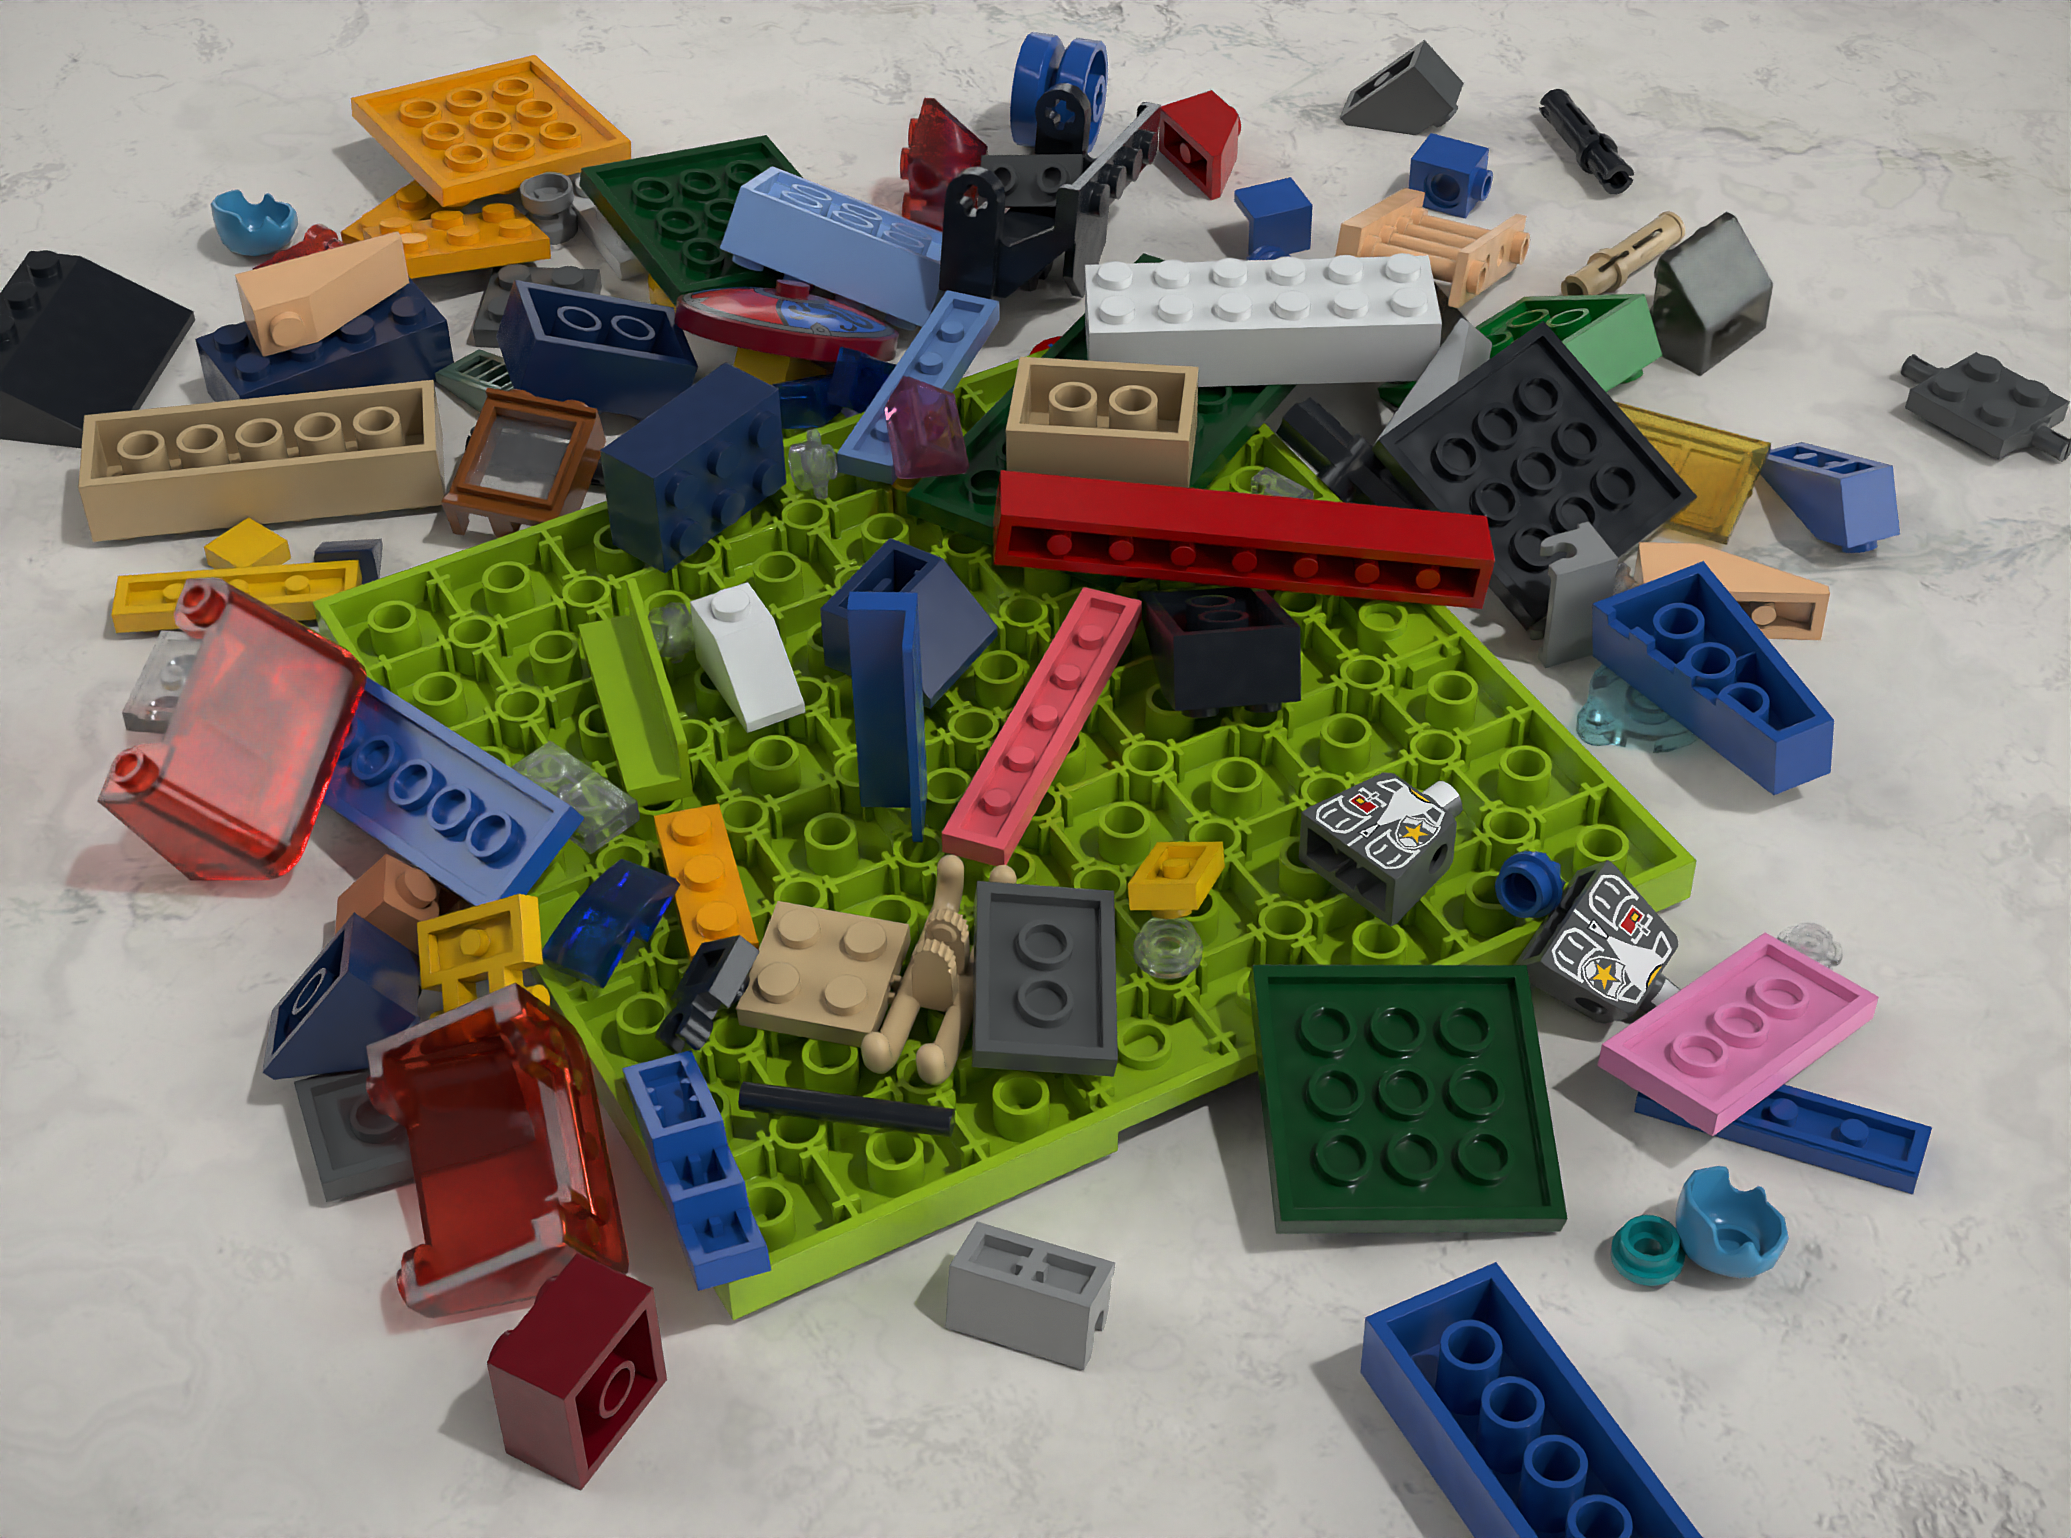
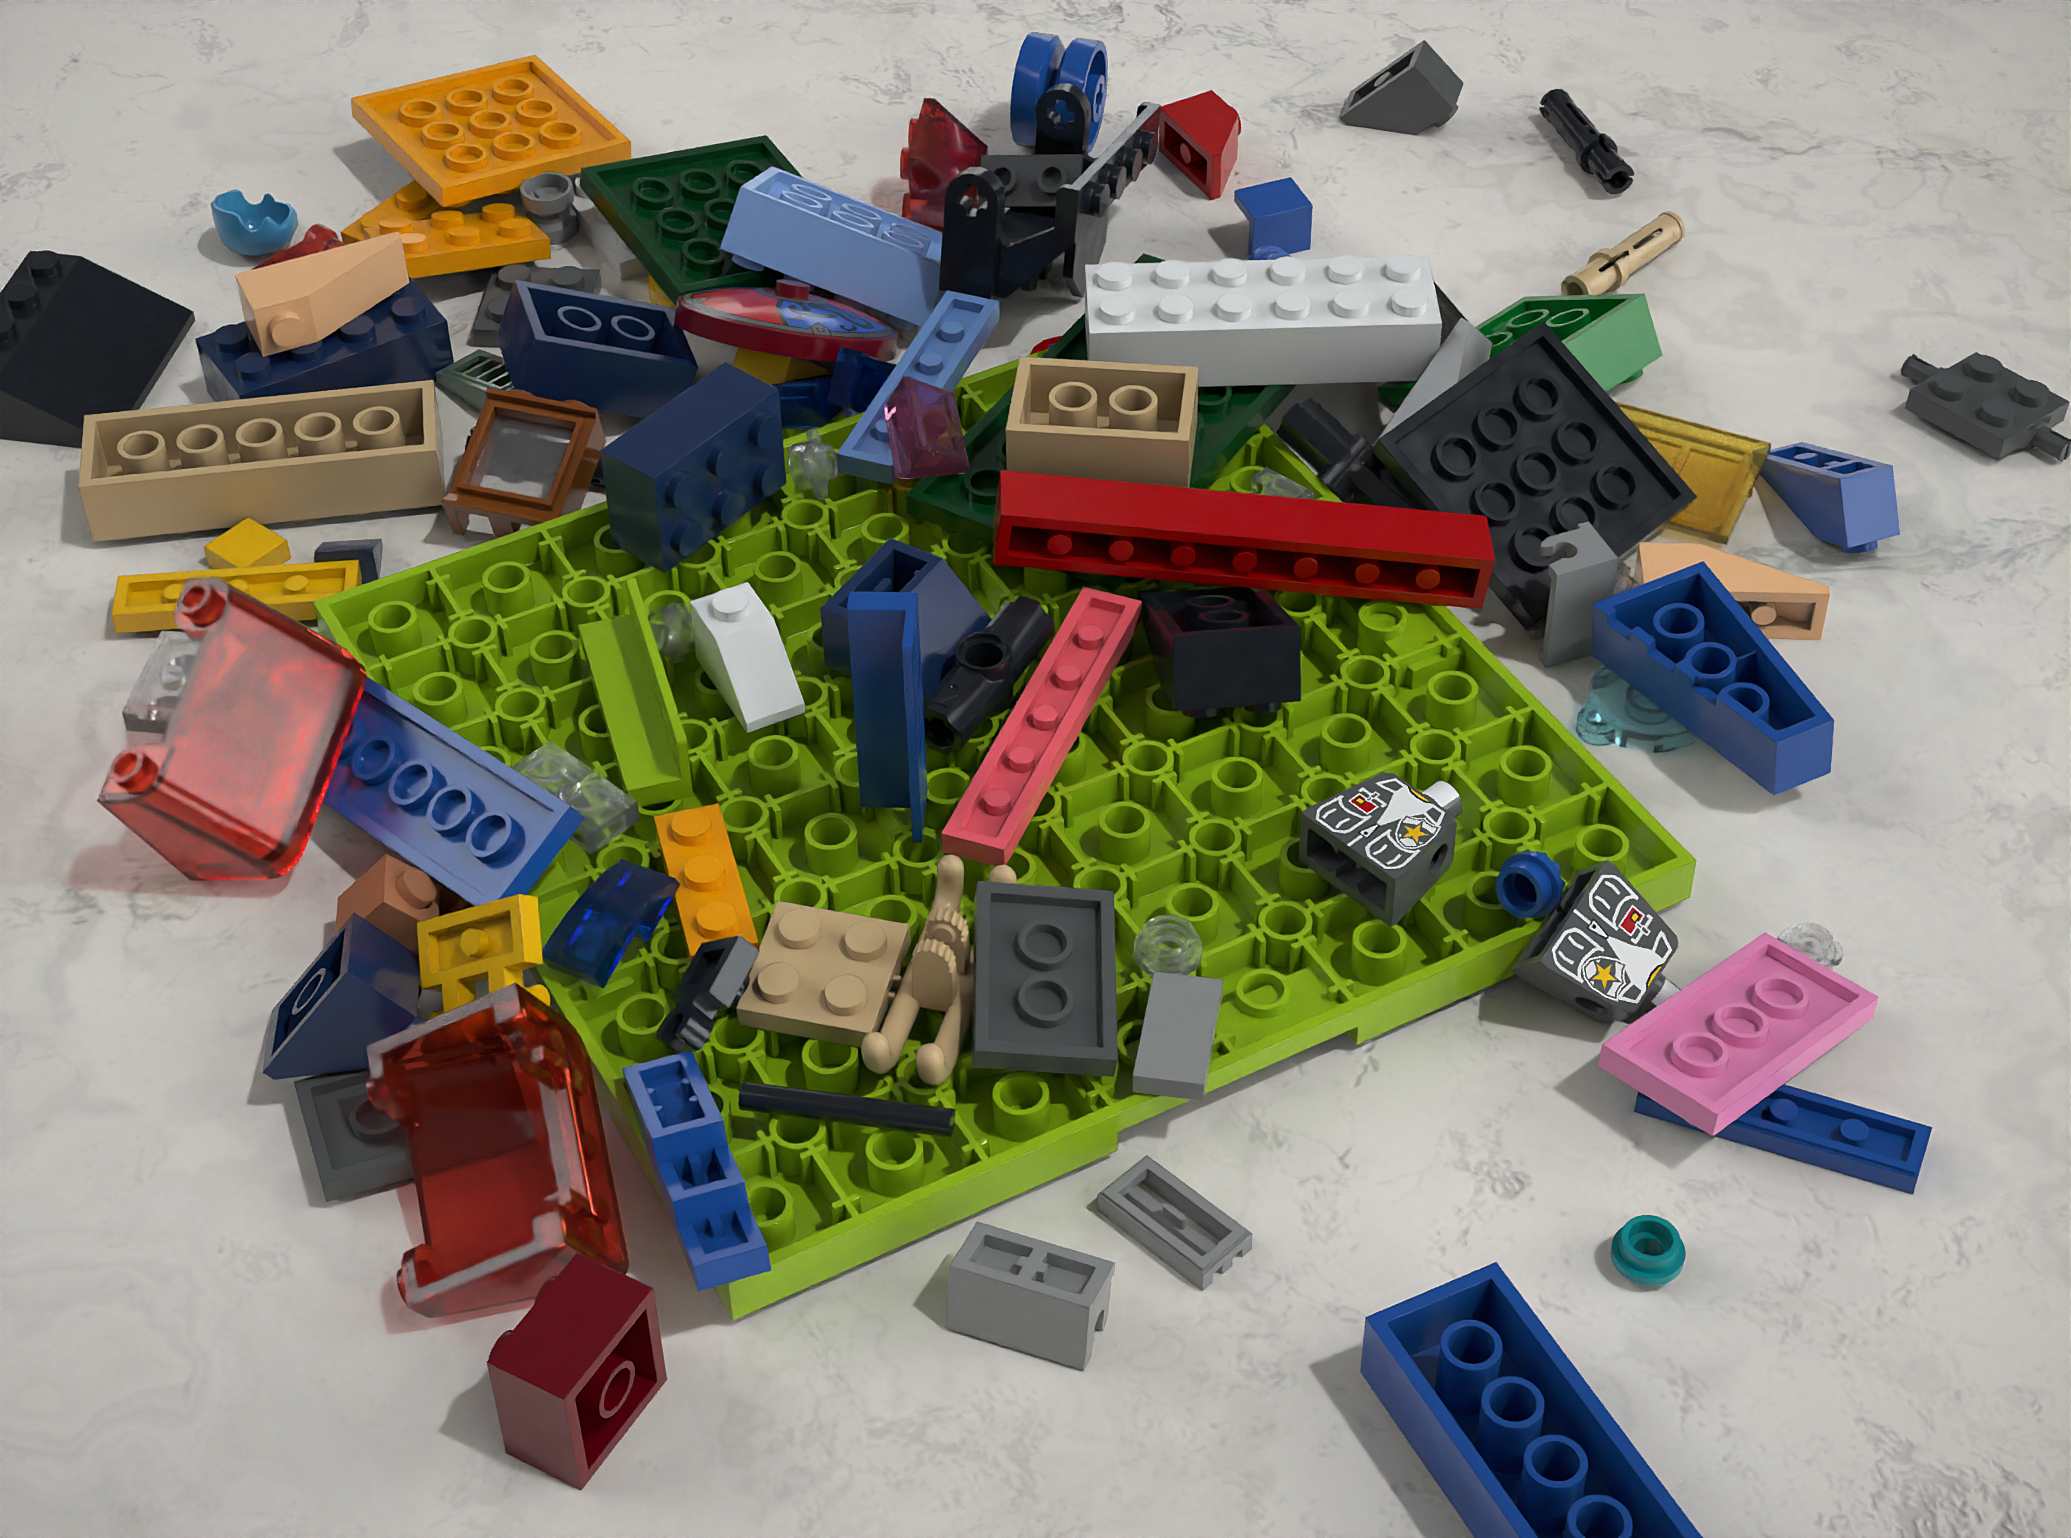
(985, 673): none -> black piece
(1165, 1229): none -> light grey tile
(1176, 878): yellow plate -> none
(1177, 1036): none -> light grey tile
(1404, 1099): dark green plate -> none
(1450, 174): blue brick -> none
(1457, 252): light nougat fence -> none
(1709, 296): clear smoke slope -> none
(1727, 1227): dark azure hair -> none

